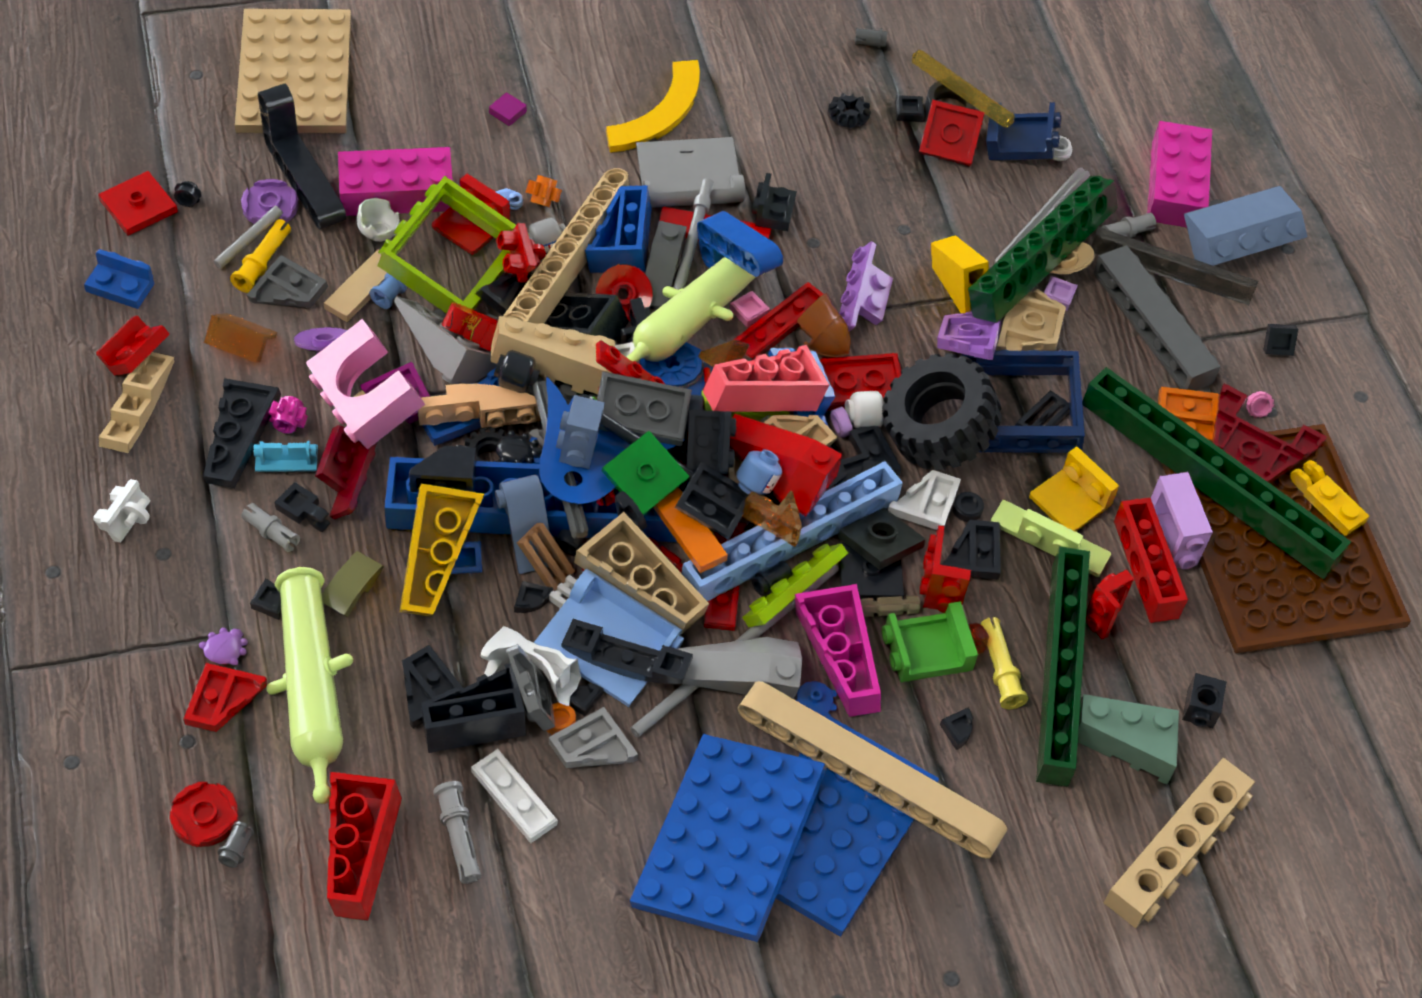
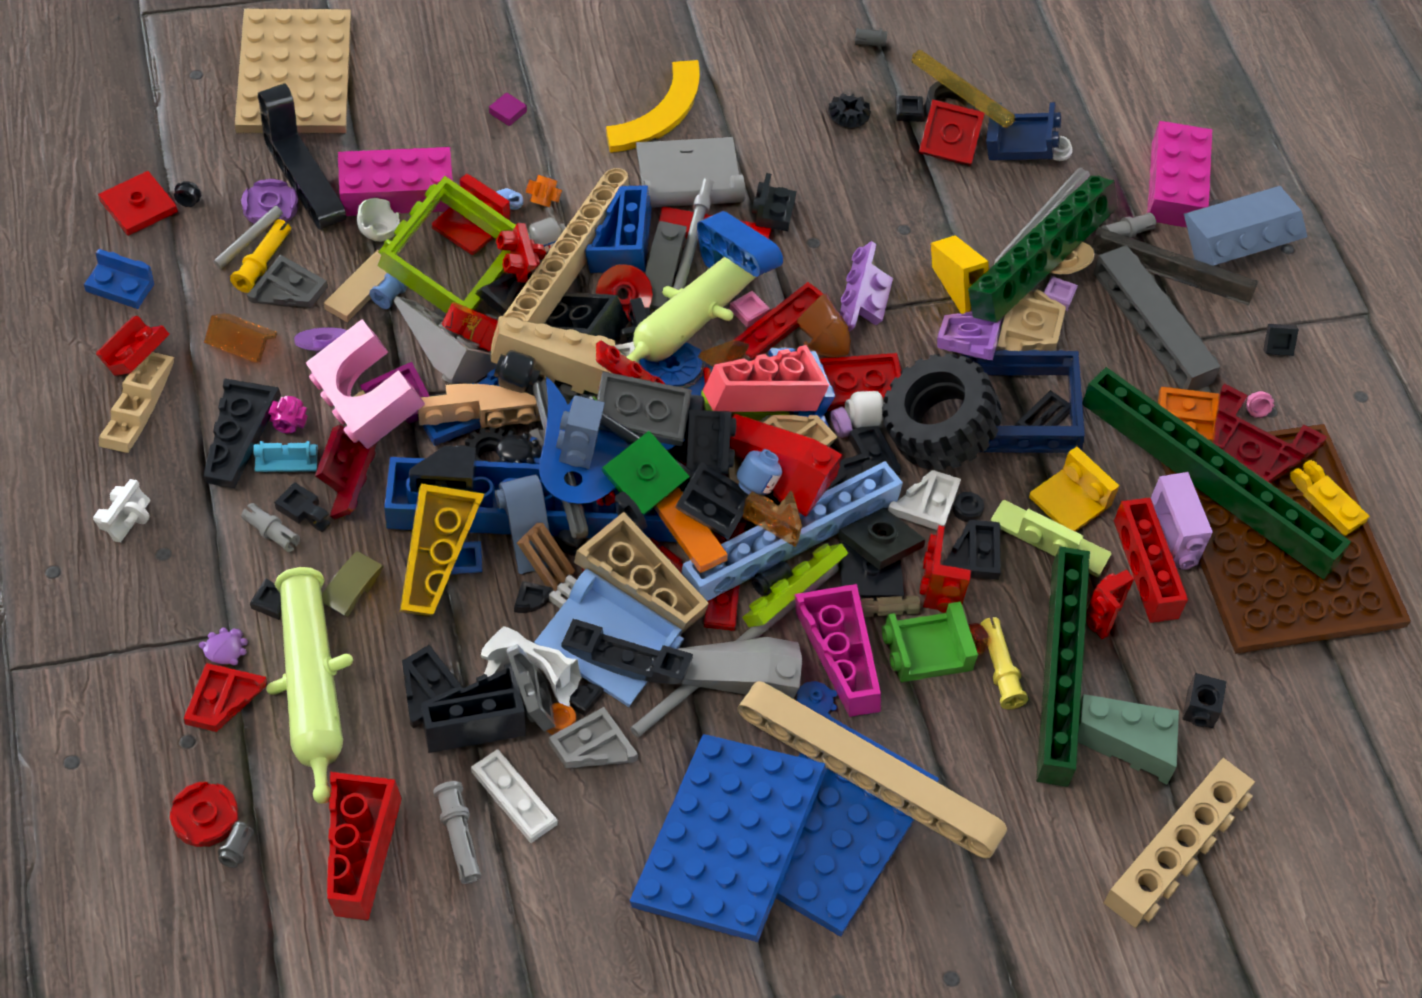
(958, 727): black tile -> none

